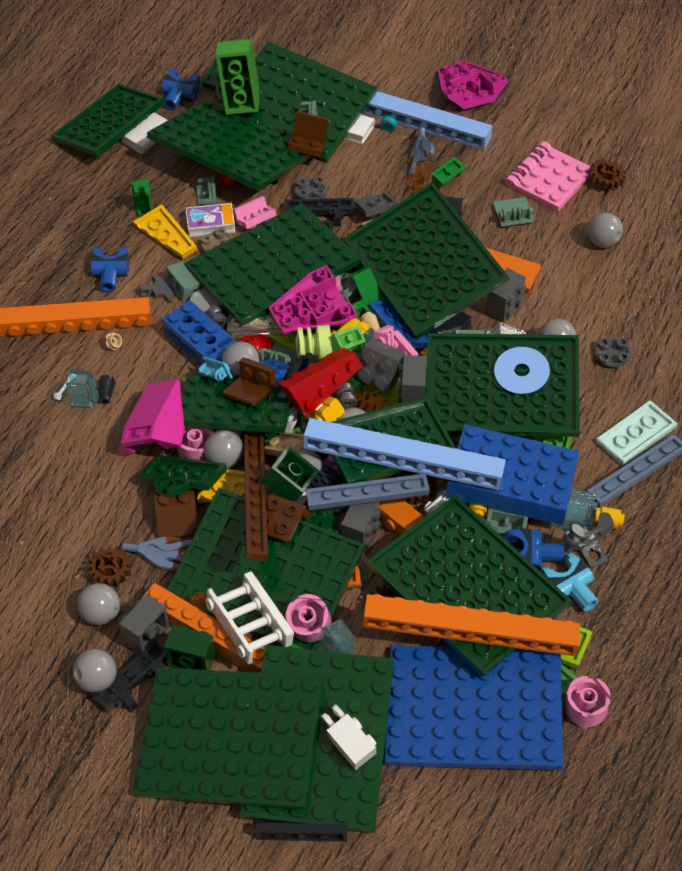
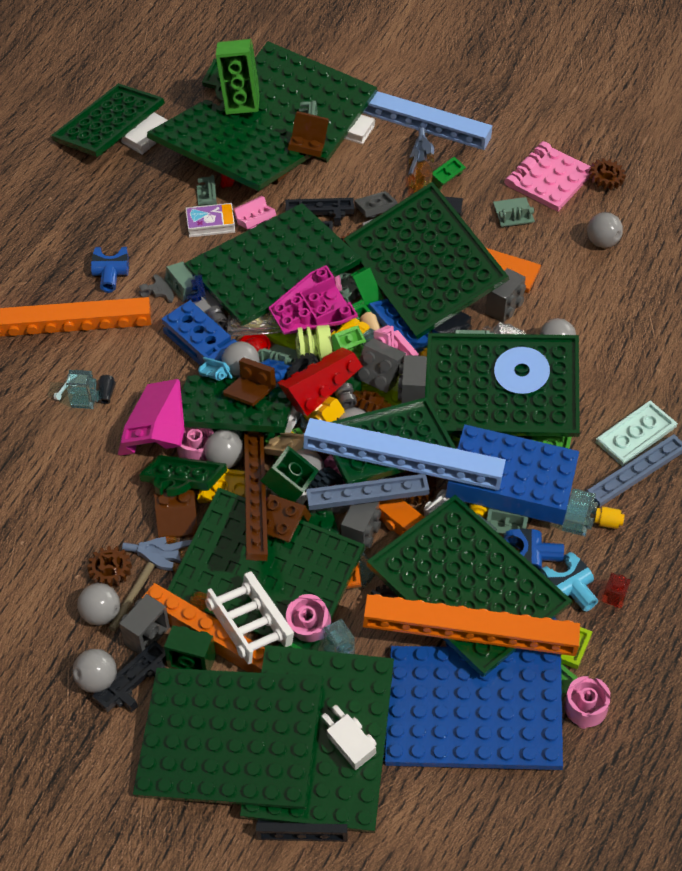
(113, 341): tan plate -> none
(131, 596): none -> dark tan bar
(142, 196): green hinge -> none
(166, 231): yellow wing -> none
(179, 88): blue connector -> none
(198, 286): none -> clear blue bracket
(215, 239): dark tan dish -> none
(310, 188): dark grey dish -> none
(388, 123): teal tile -> none
(470, 84): dark pink wedge -> none
(585, 540): dark grey piece -> none
(613, 352): dark grey dish -> none
(616, 590): none -> clear red brick

